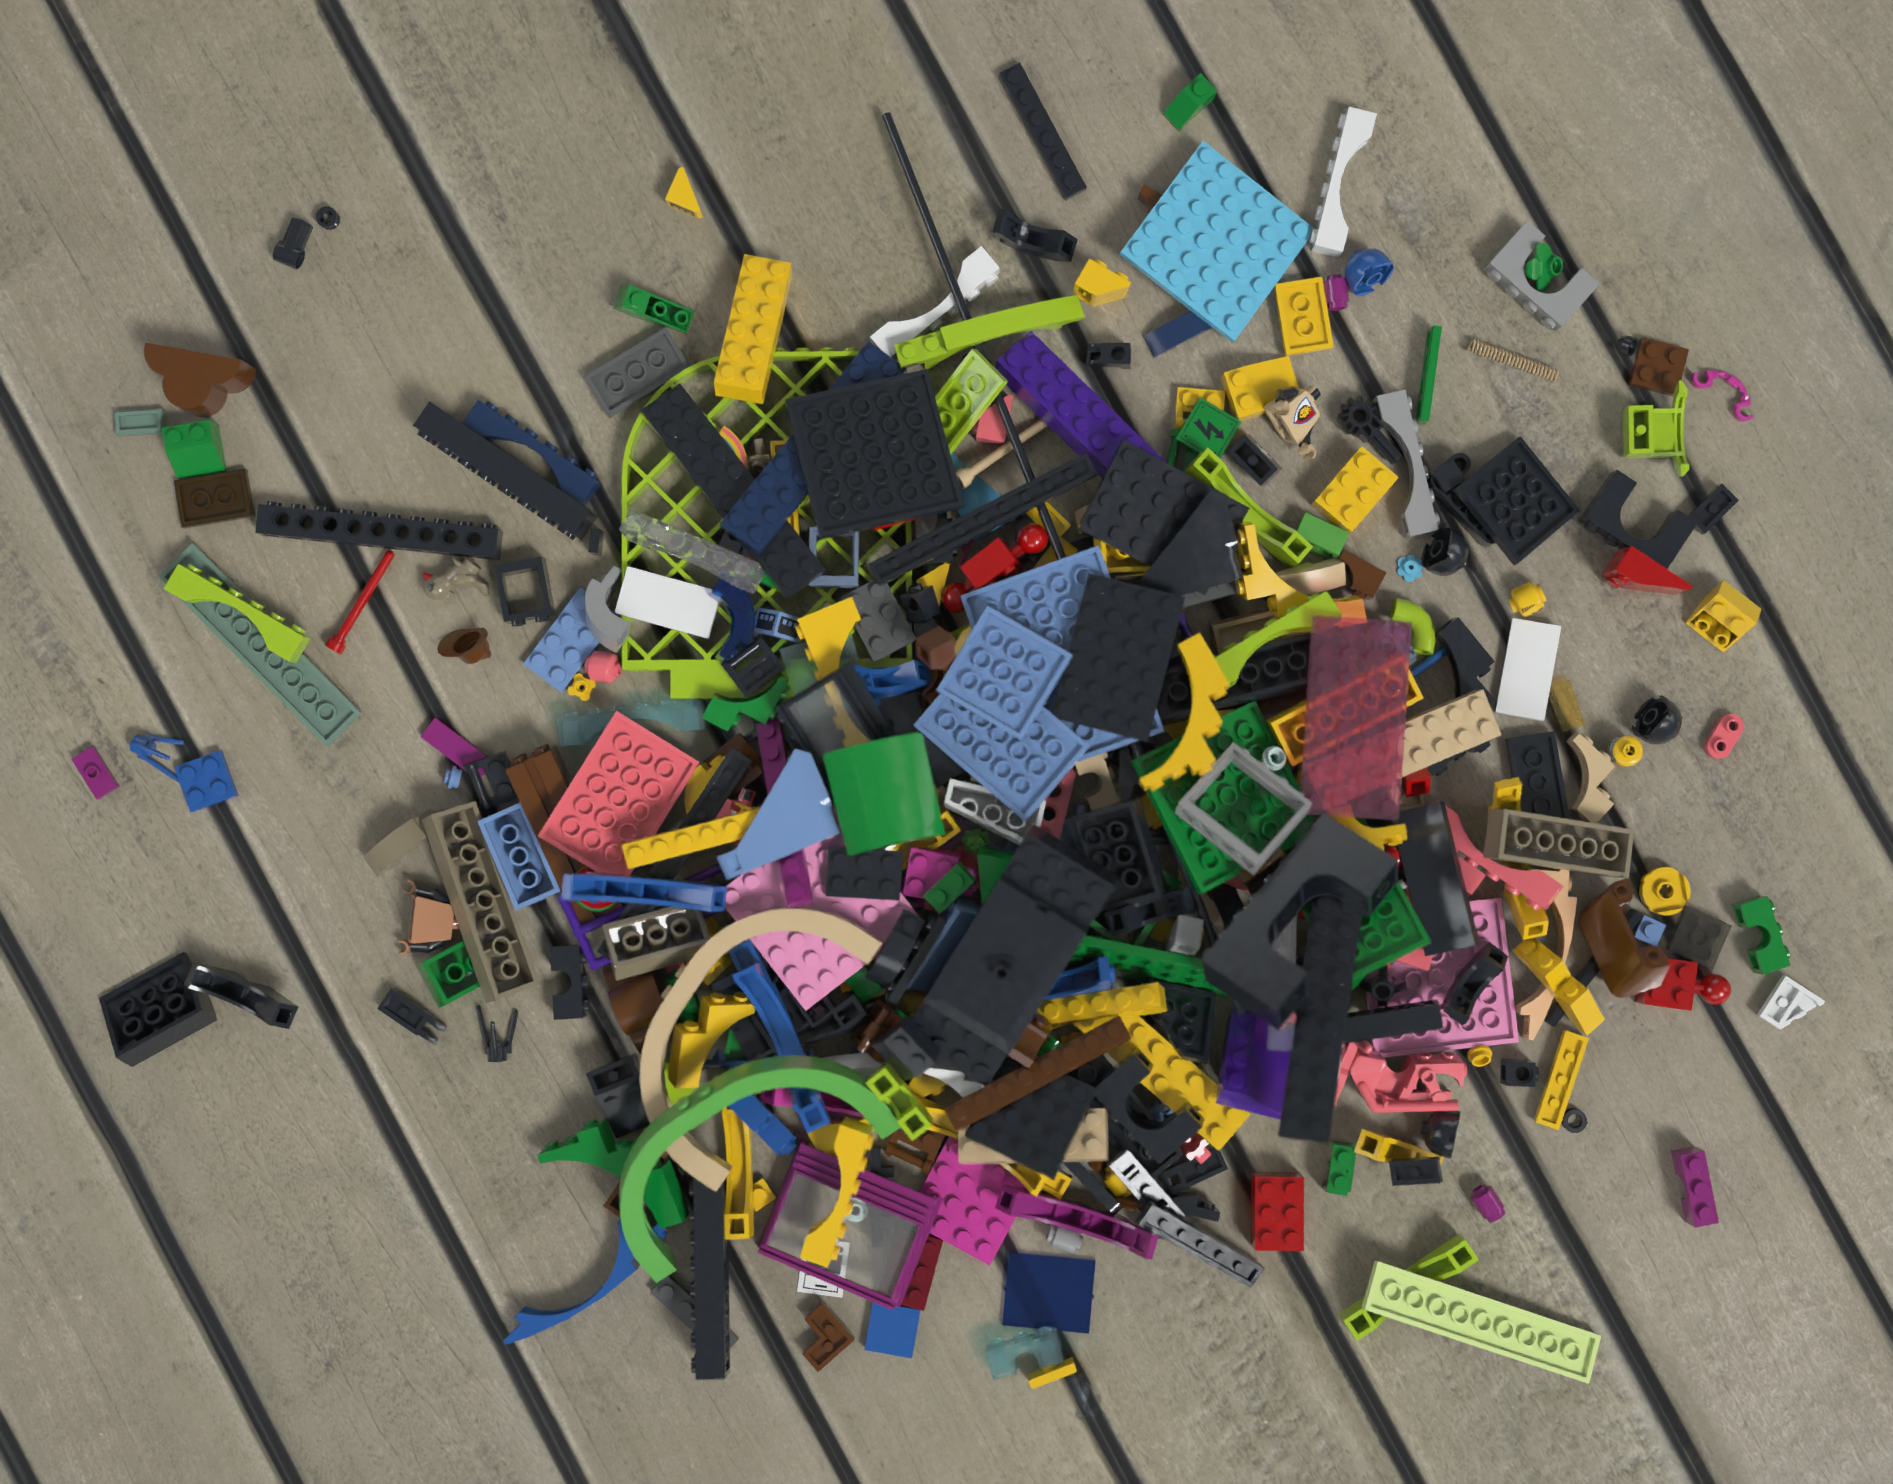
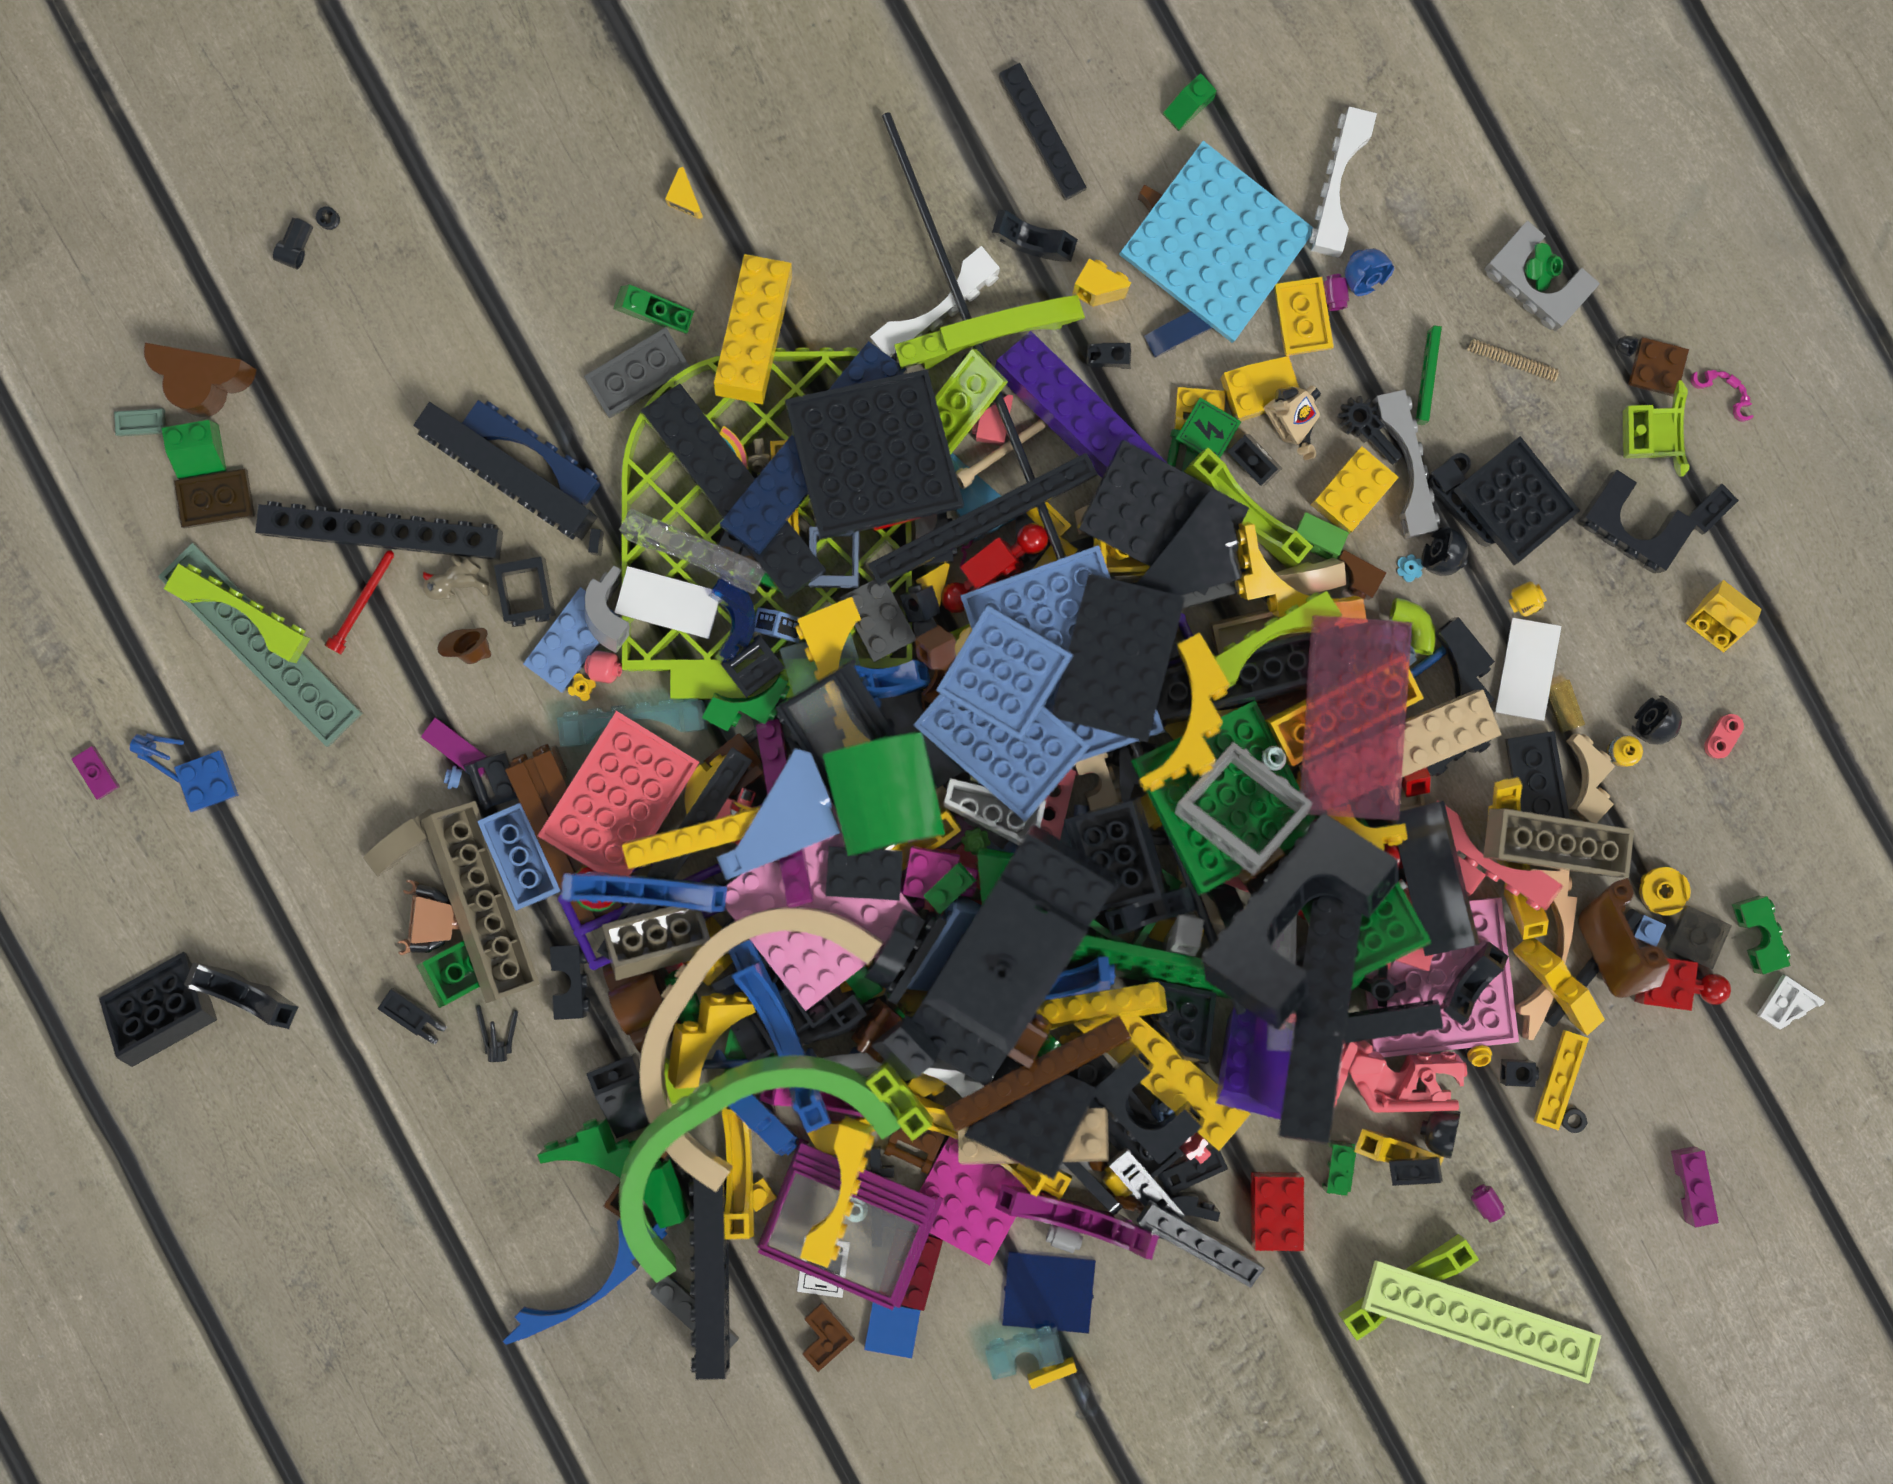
(1638, 572): red slope -> none

